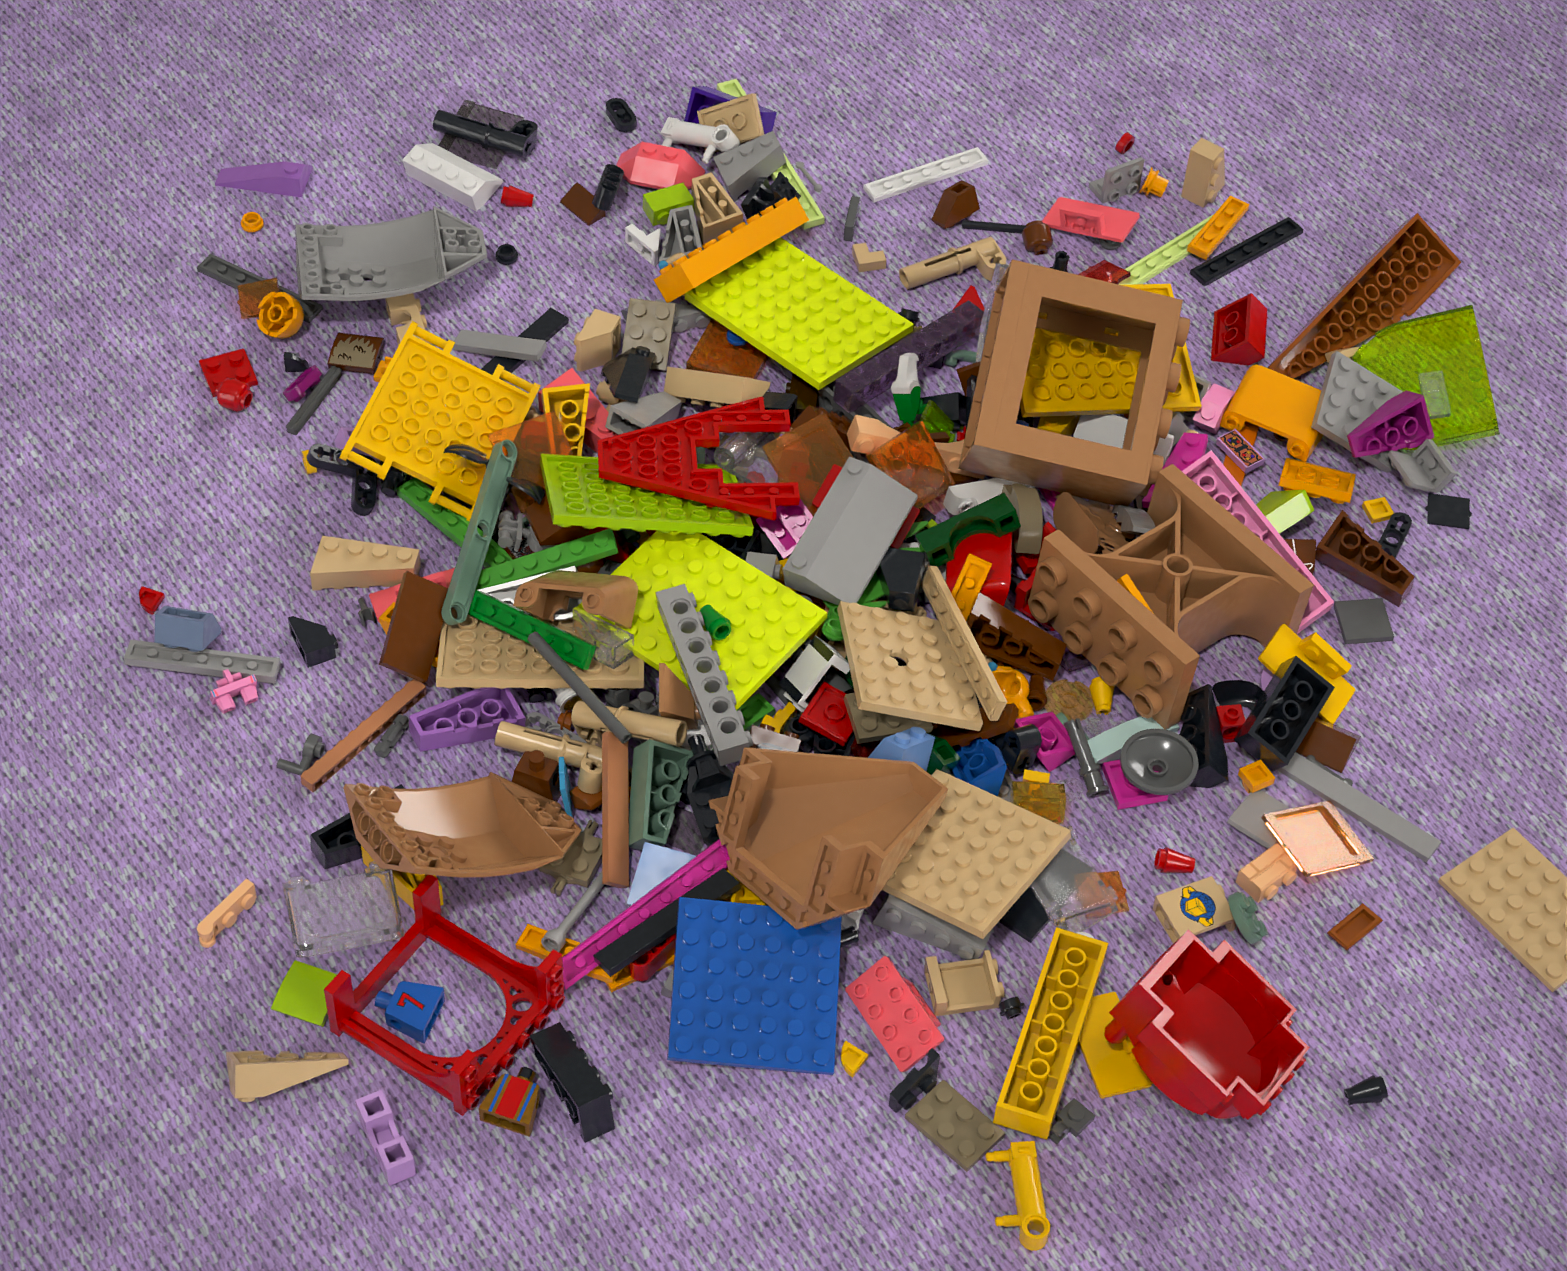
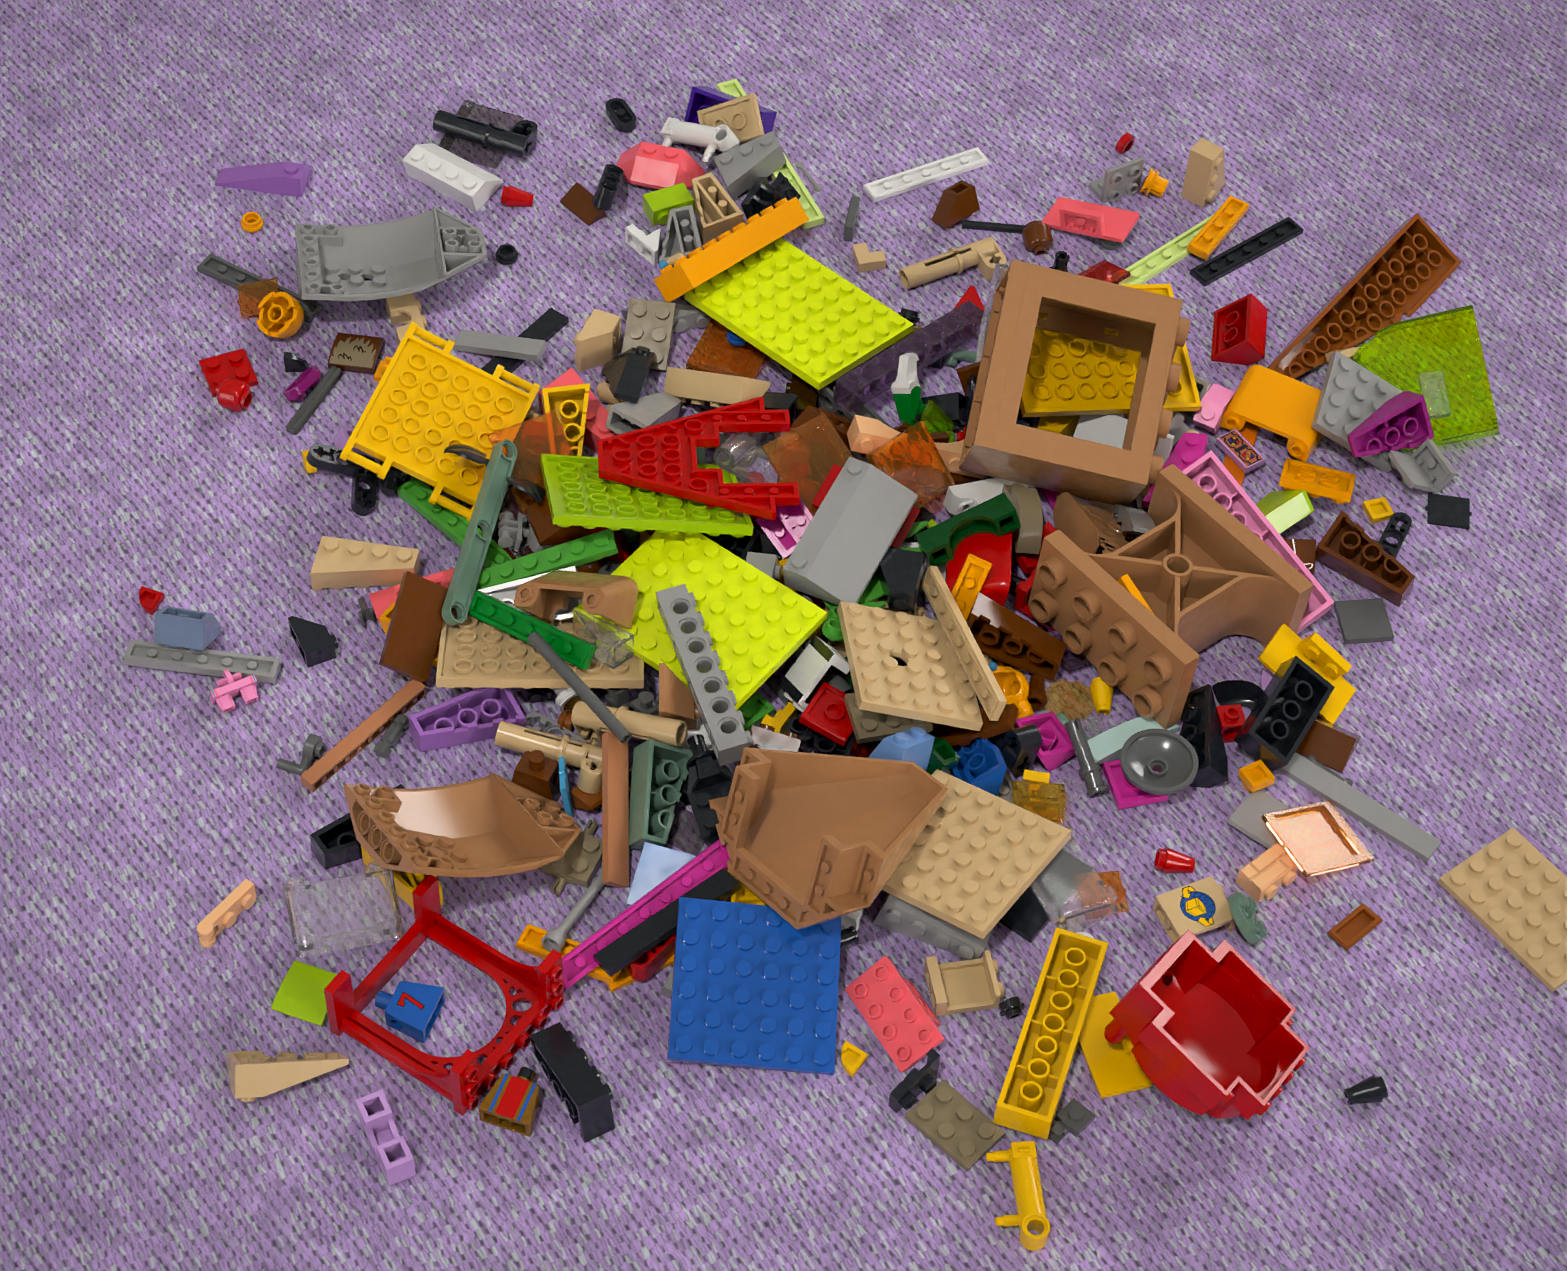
(715, 623): green cone -> none

